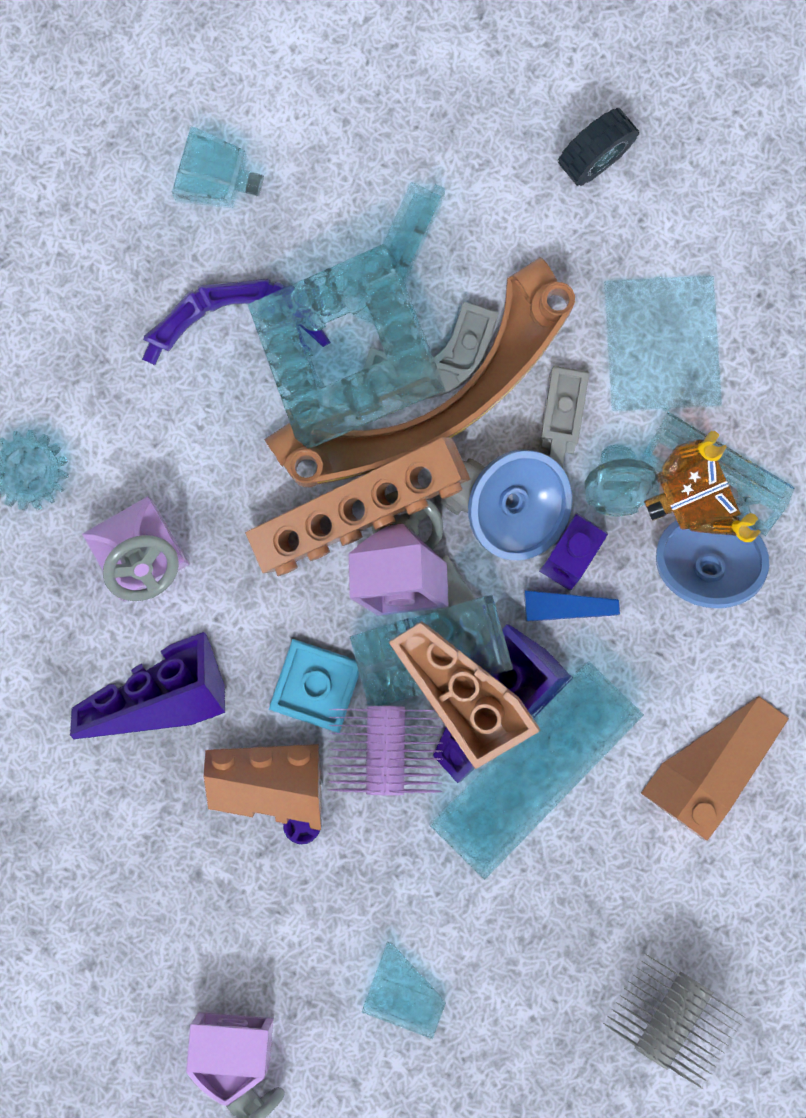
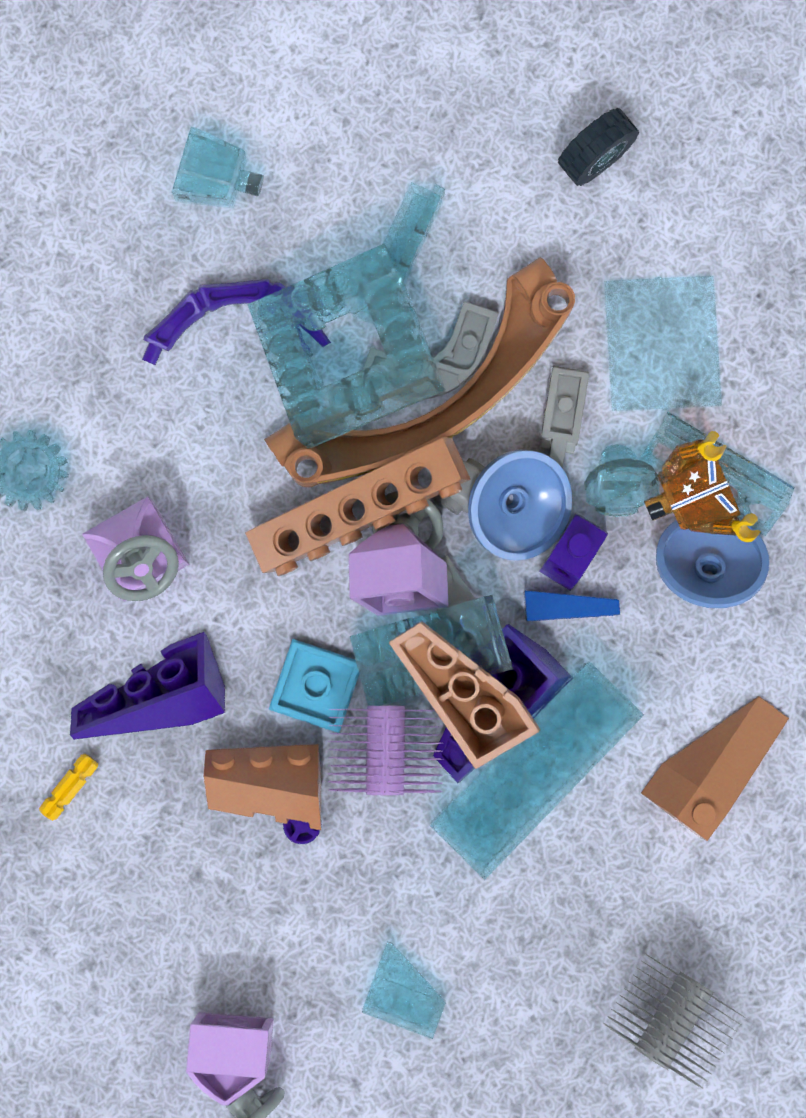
(68, 787): none -> yellow axle

